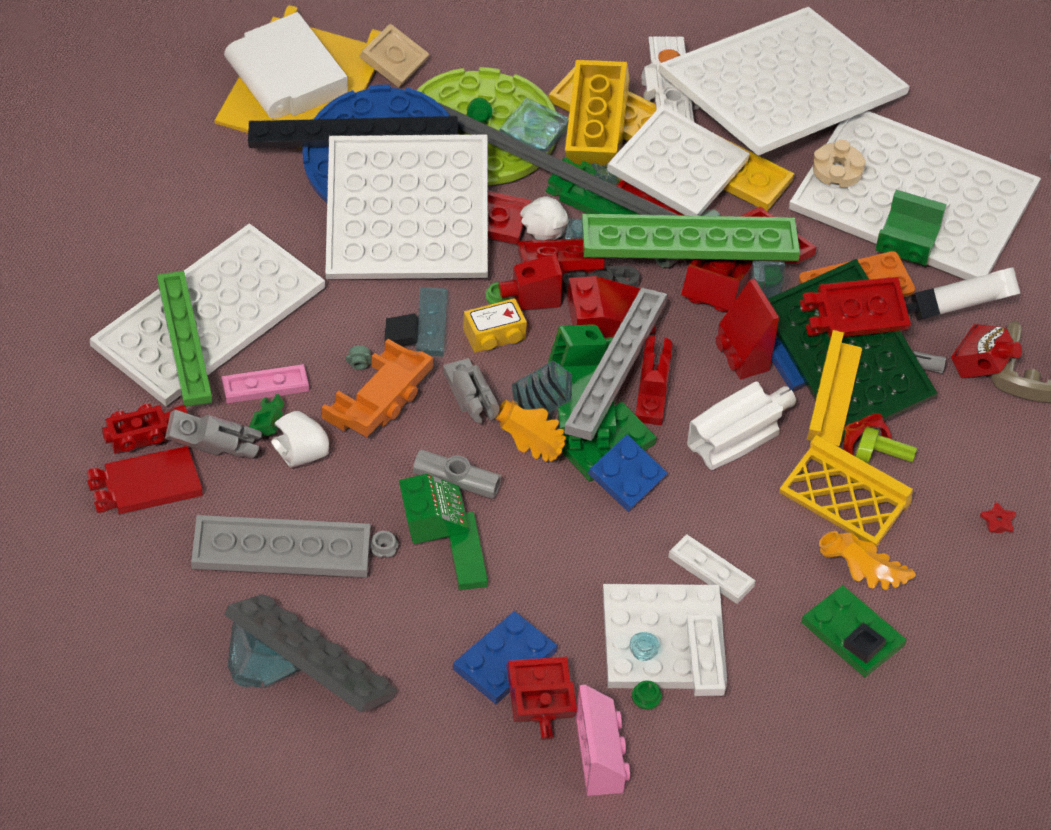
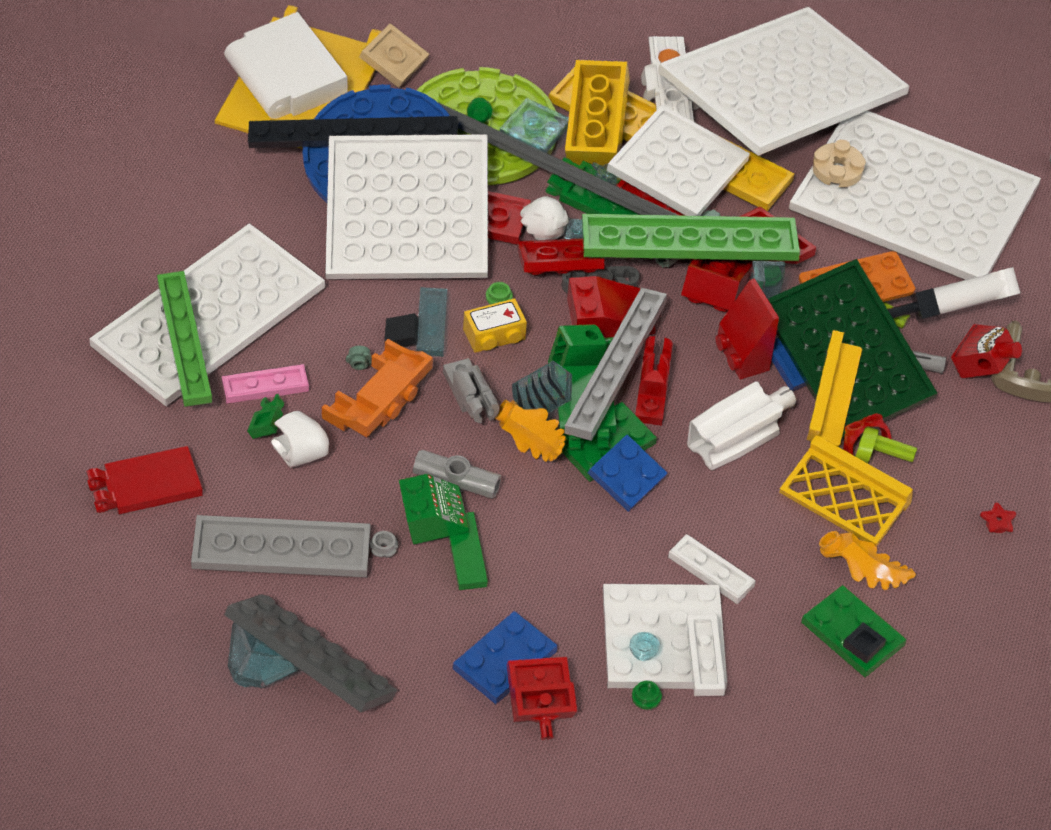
(137, 428): red brick -> none
(212, 434): light grey plate -> none
(535, 284): red torso -> none
(600, 743): bright pink slope -> none
(857, 307): red tile -> none
(911, 227): green panel -> none

